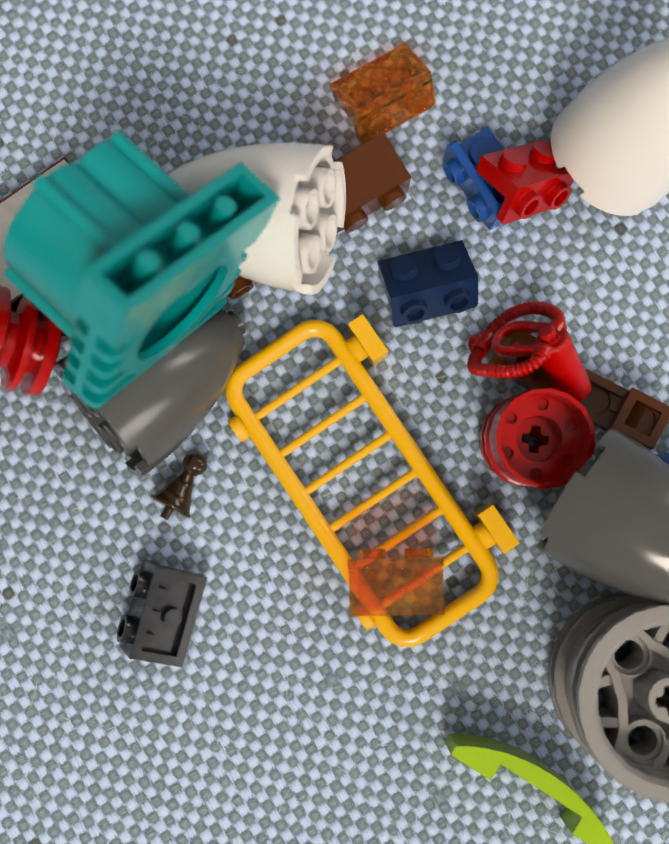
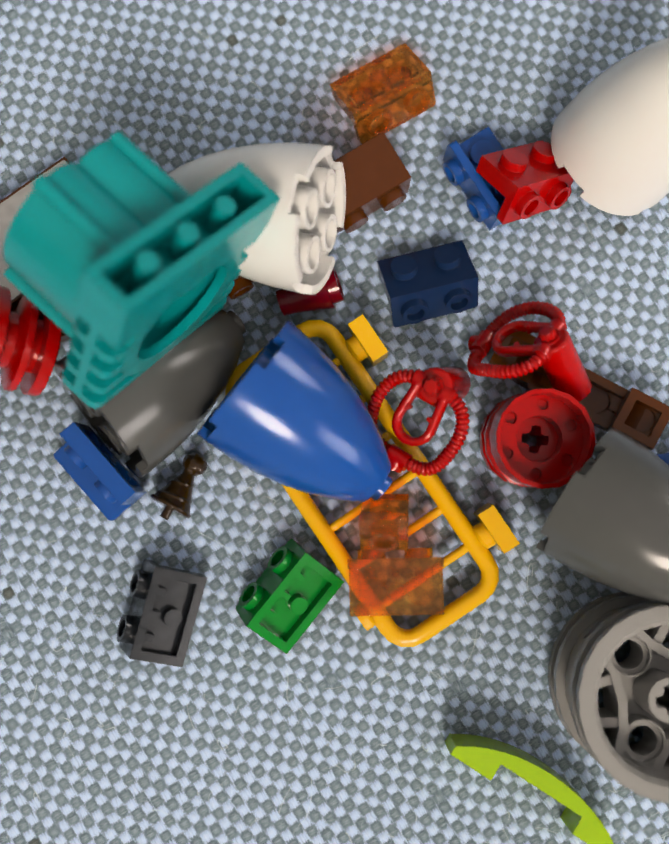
(97, 471): none -> blue bracket
(287, 596): none -> green bracket
(294, 302): none -> dark red cone
(301, 423): none -> blue cylinder
(384, 523): none -> clear orange bracket
(438, 388): none -> red piece

